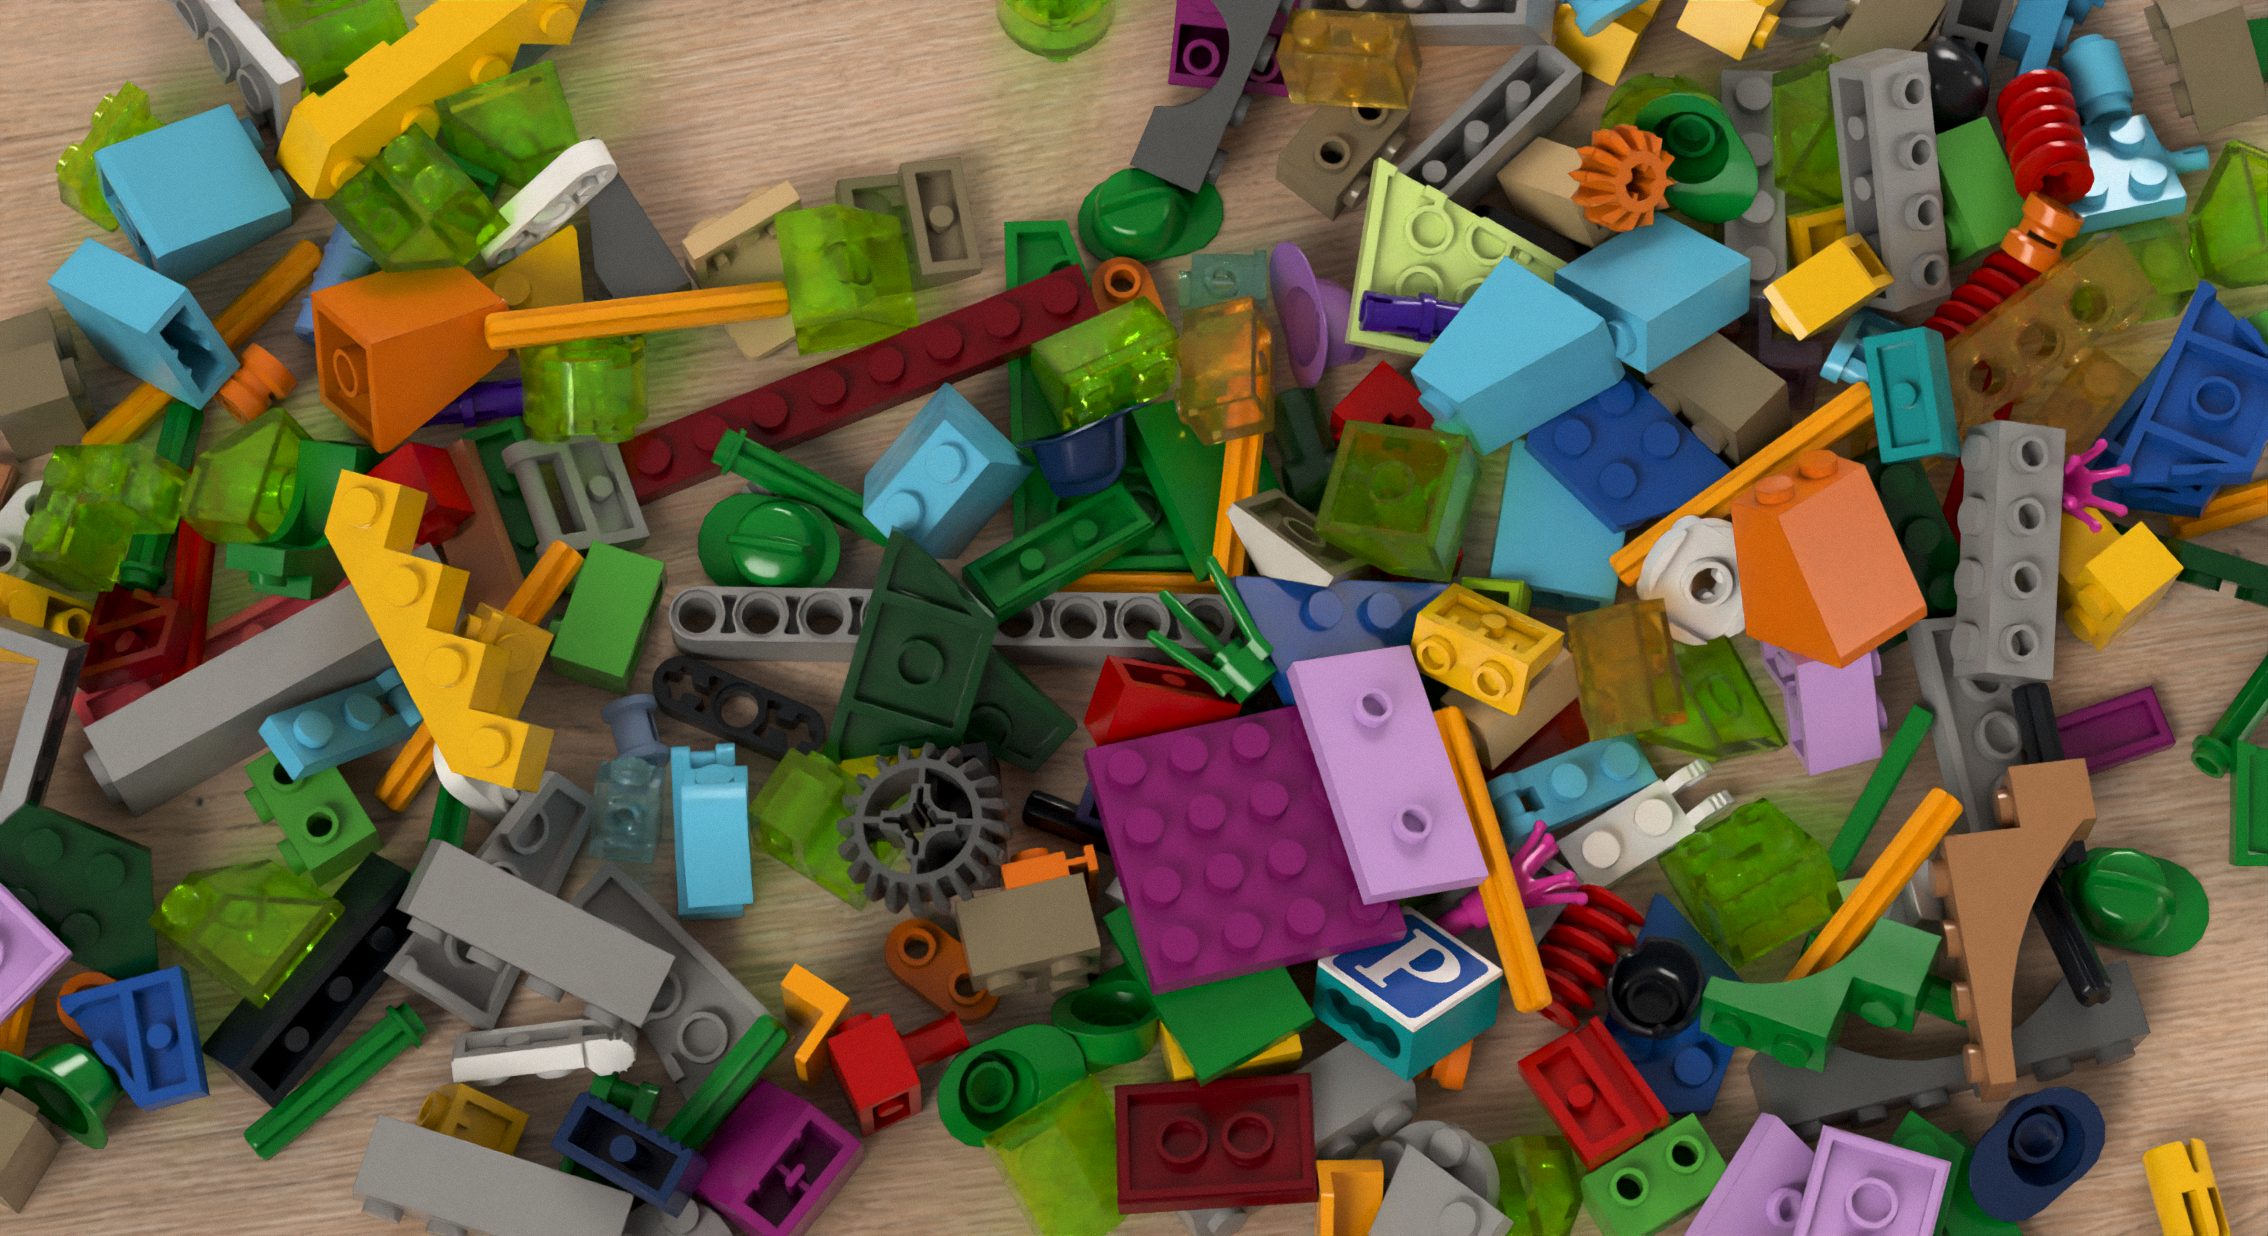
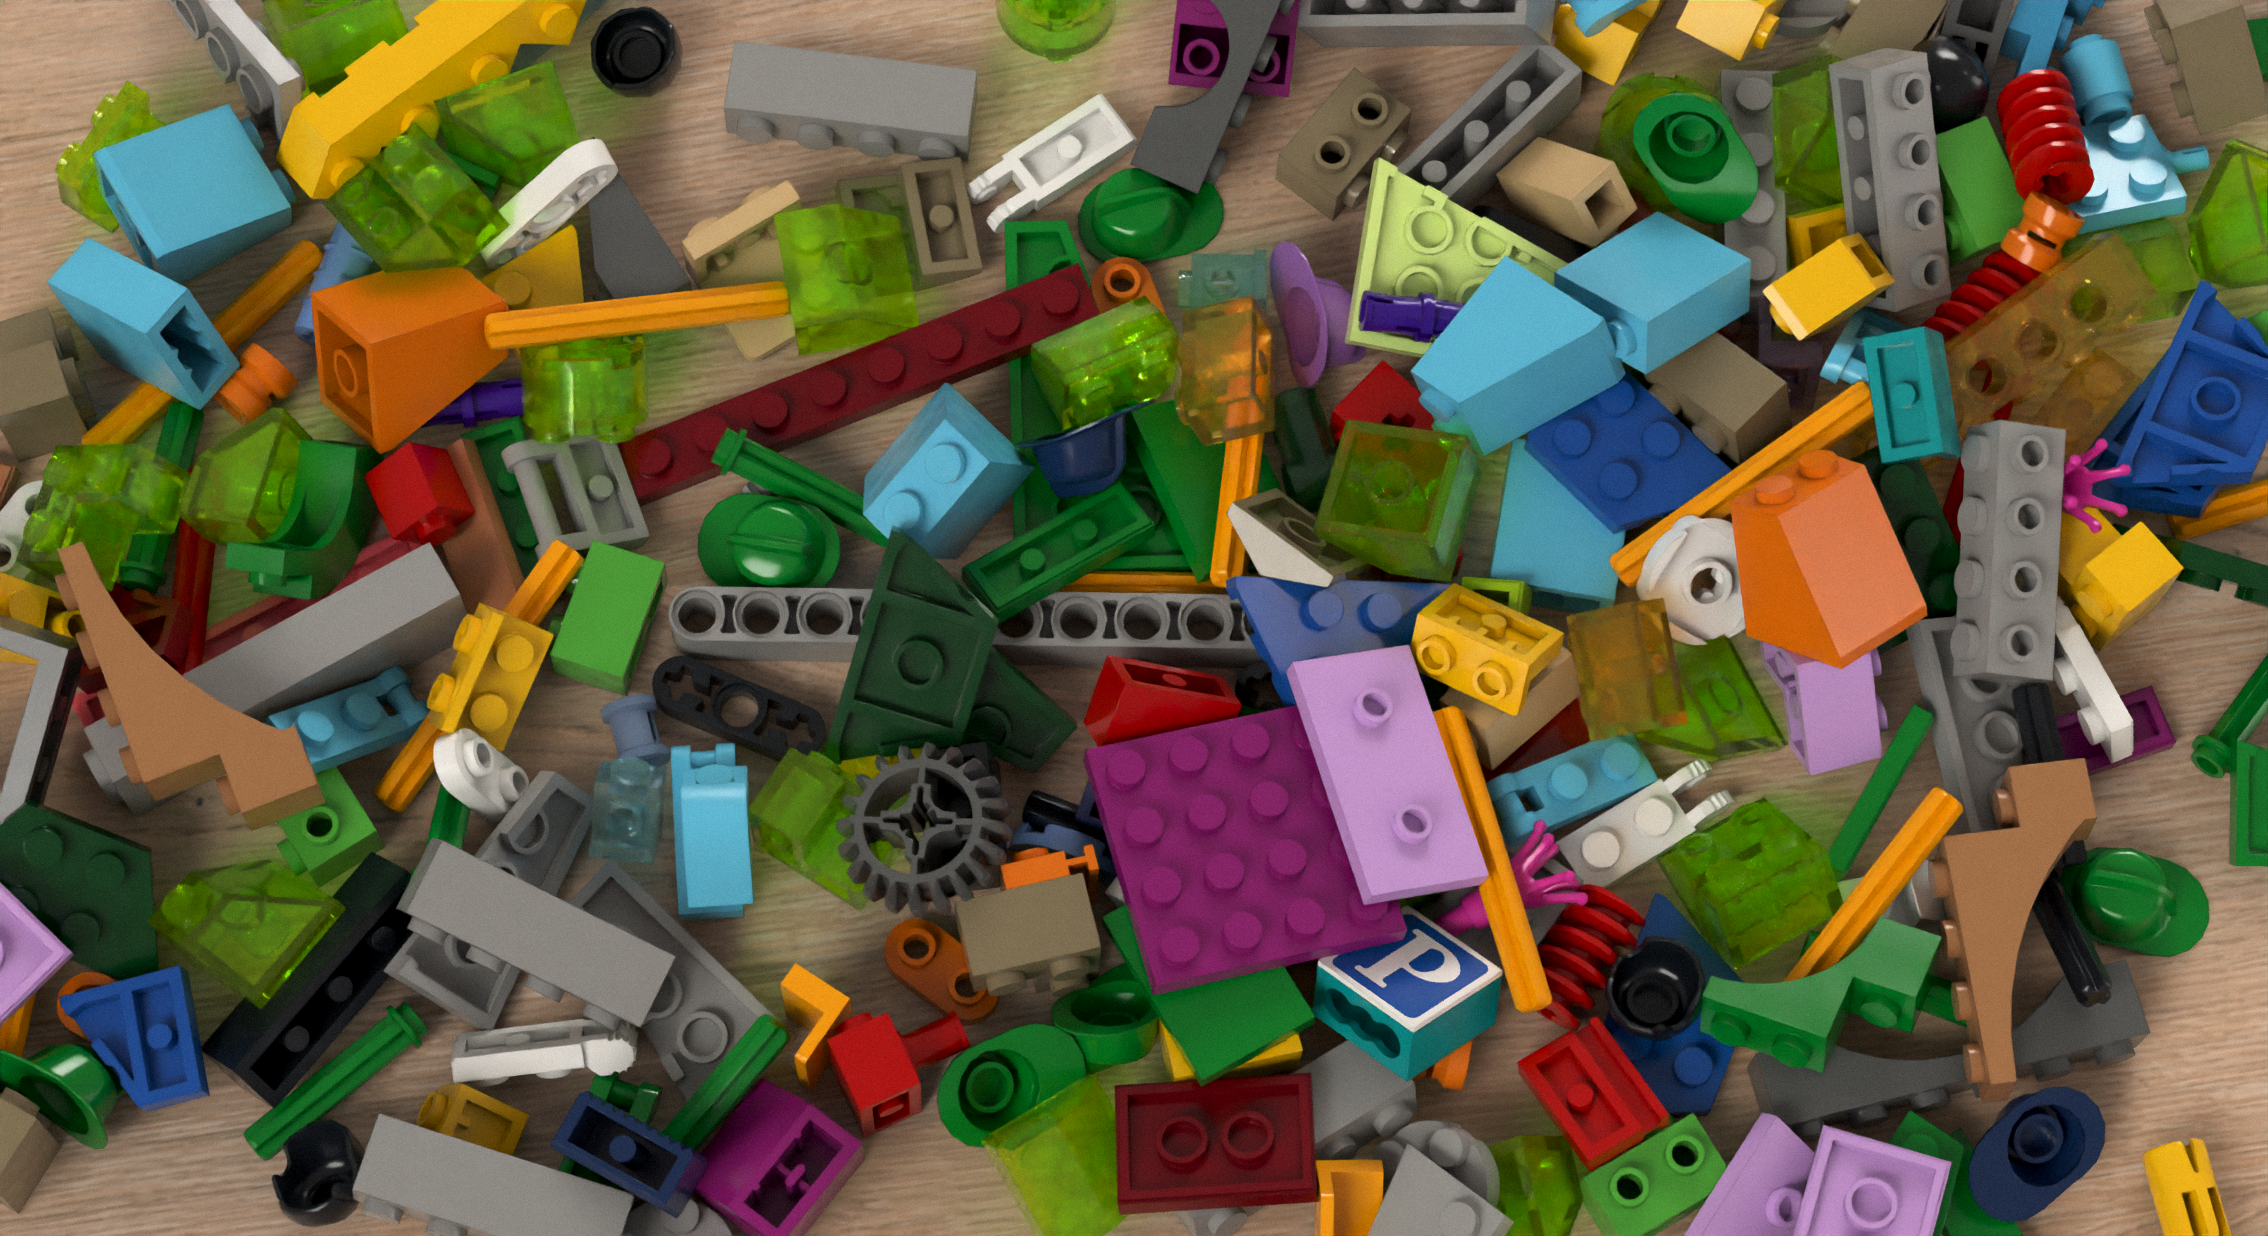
(174, 727): none -> medium nougat arch
(319, 1174): none -> black hair
(415, 615): yellow brick -> none
(636, 52): none -> black hair
(850, 102): none -> light grey brick
(1054, 161): none -> white hinge
(1063, 839): none -> medium blue tile
(1239, 667): green plant -> none
(1349, 58): clear yellow brick -> none
(1622, 178): orange gear -> none
(2081, 673): none -> white hinge

